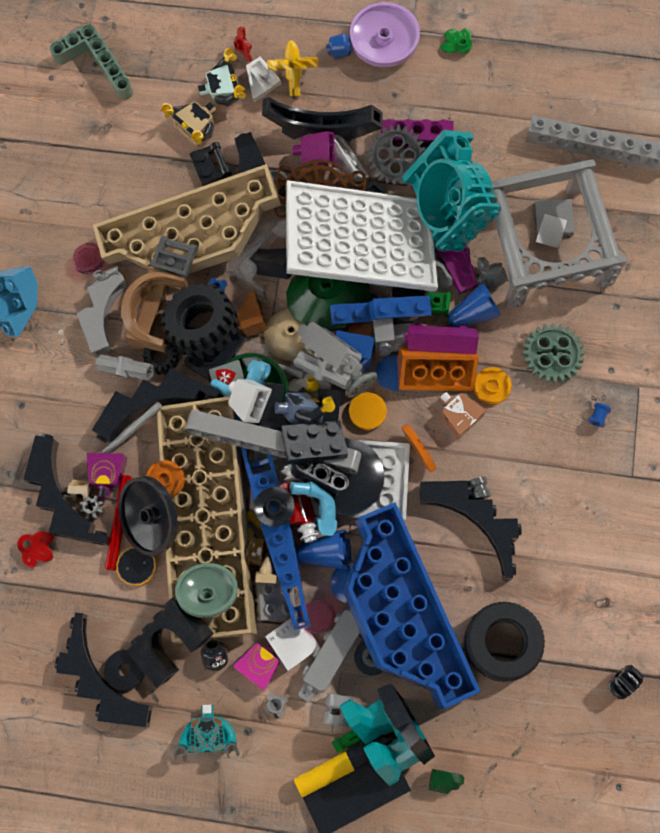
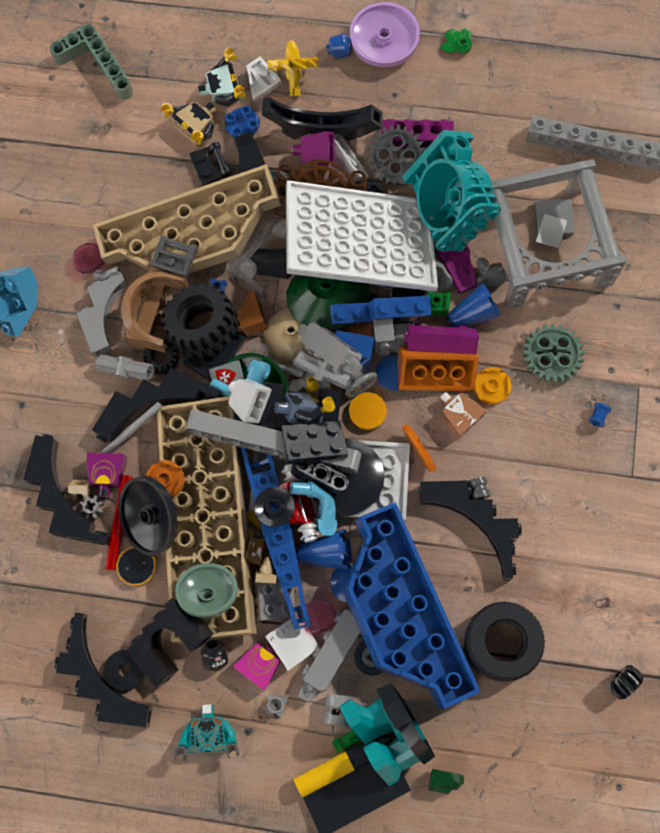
(38, 550): red plate -> none
(242, 45): red plate -> none
(242, 121): none -> blue dish

